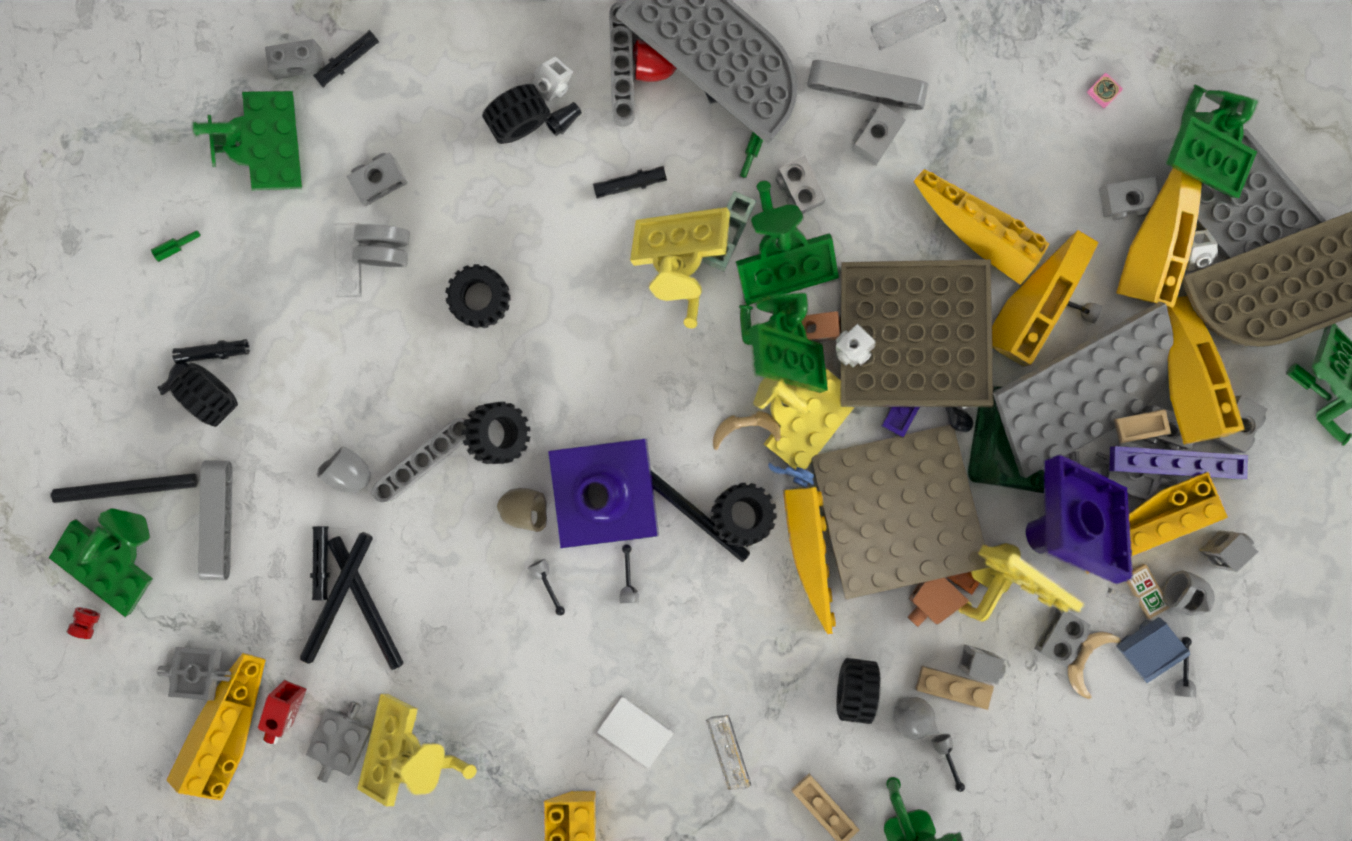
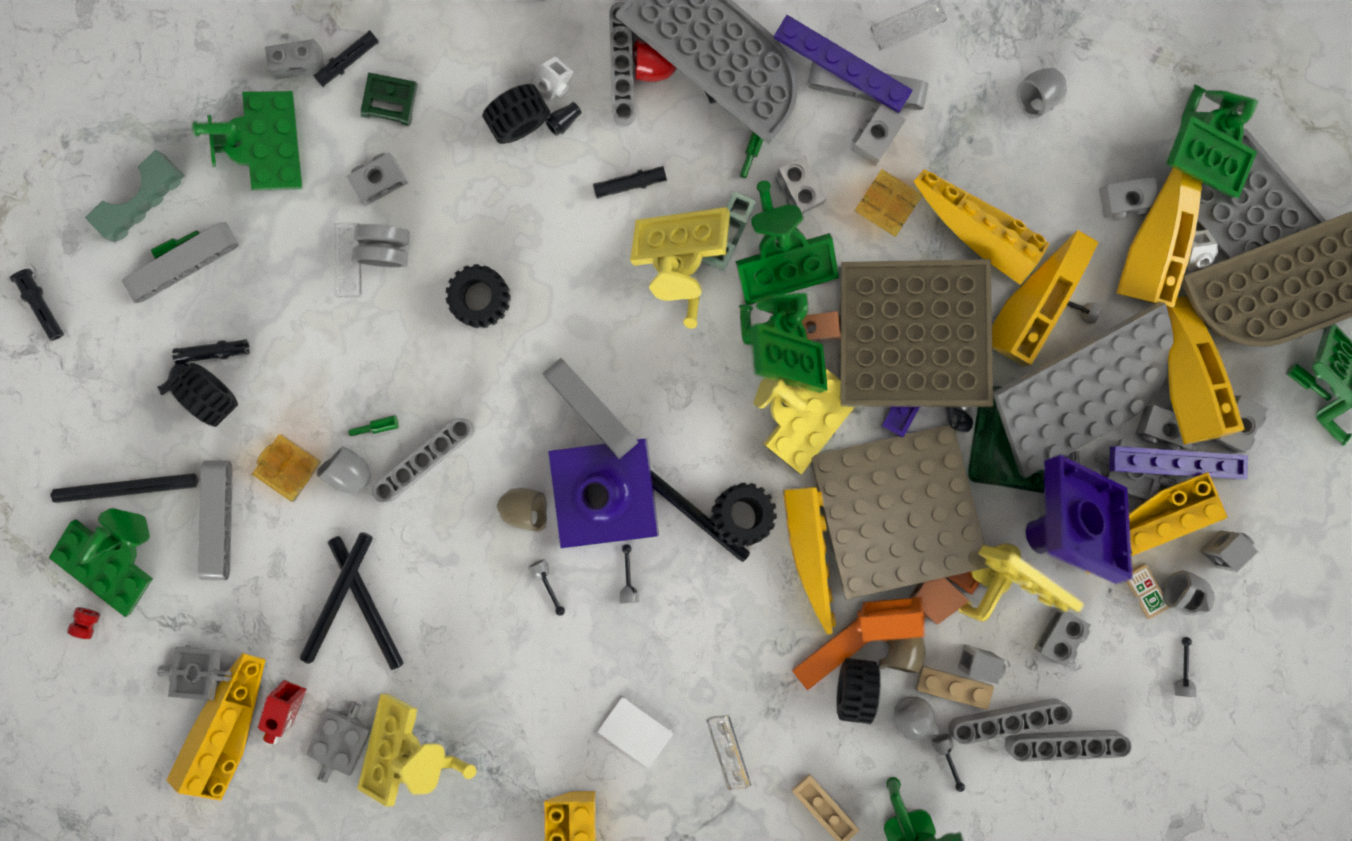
(33, 295): none -> black pin
(157, 179): none -> sand green arch
(180, 262): none -> light grey beam
(285, 467): none -> clear yellow plate
(320, 563): black pin -> none
(377, 426): none -> green axle
(391, 91): none -> dark green plate
(514, 433): black tyre -> none
(590, 408): none -> light grey beam
(759, 419): tan piece -> none
(800, 475): medium blue plate -> none
(829, 656): none -> orange tile
(842, 63): none -> dark purple plate
(855, 338): white brick -> none
(888, 203): none -> clear yellow plate
(891, 619): none -> orange window
(904, 655): none -> dark tan piece
(1021, 724): none -> light grey beam
(1044, 84): none -> light grey piece
(1075, 670): tan piece -> none
(1078, 750): none -> light grey beam
(1104, 90): tile -> none
(1142, 426): tan tile -> none
(1153, 649): sand blue slope -> none

